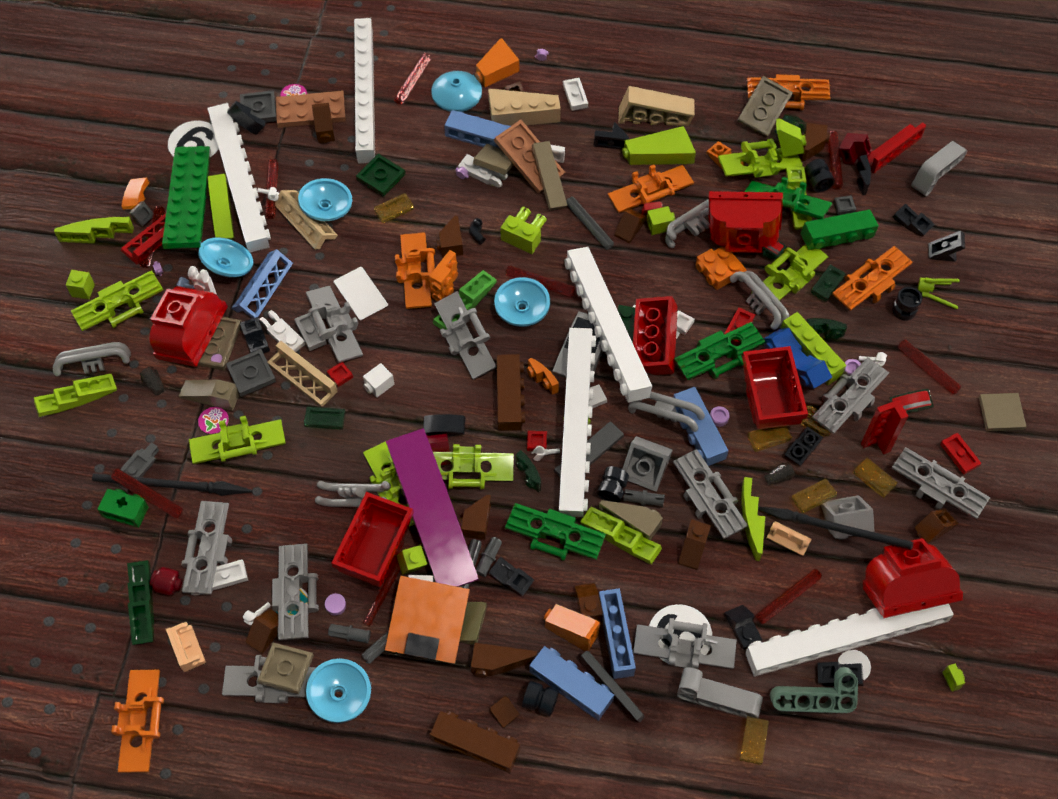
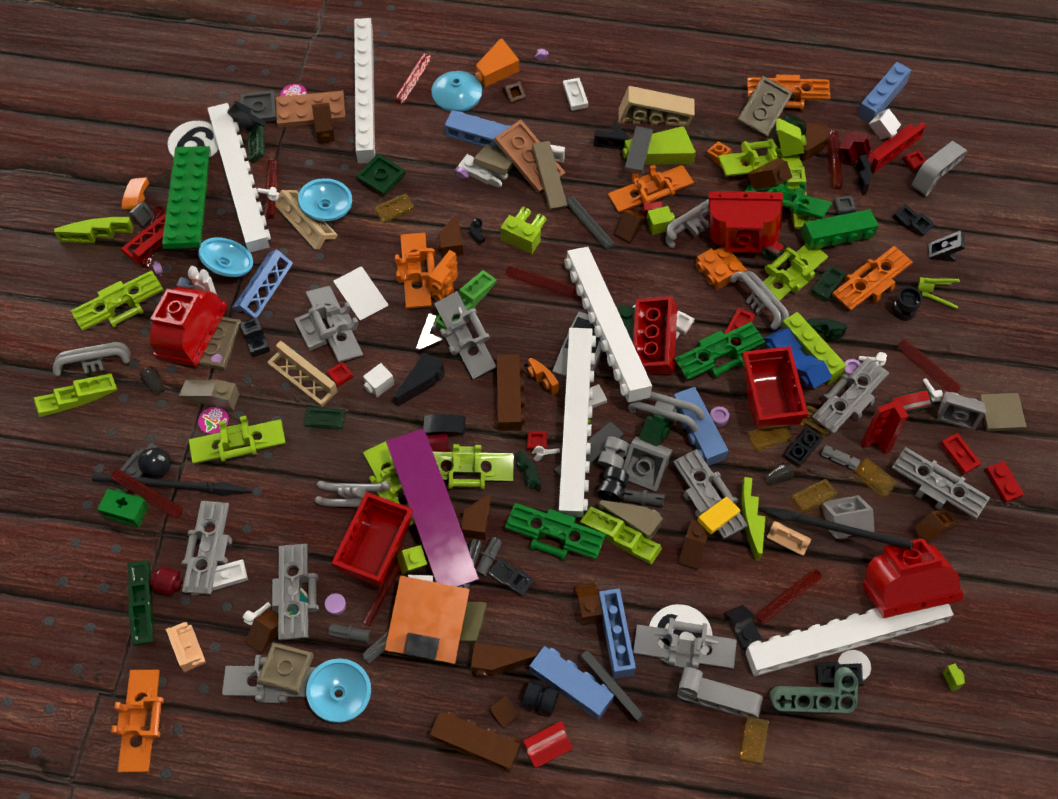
(80, 284): lime brick -> none
(154, 462): none -> black hair
(220, 206): lime slope -> none
(251, 372): dark grey plate -> none
(256, 144): none -> clear green plate
(282, 332): white hinge -> none
(421, 378): none -> black slope
(426, 339): none -> slope
(522, 293): medium azure dish -> none
(531, 108): tan wedge -> none
(547, 745): none -> red panel
(572, 626): slope -> none
(614, 452): none -> light grey wheel
(638, 150): none -> dark grey tile
(655, 429): none -> dark green brick
(718, 515): none -> yellow tile
(770, 174): none -> reddish brown slope
(819, 175): black wheel -> none
(840, 457): none -> light grey axle
(884, 92): none -> medium blue brick
(885, 124): none -> white brick
(914, 160): none -> red tile
(935, 394): none -> white hand
(961, 410): none -> light grey slope
(1004, 482): none -> red plate

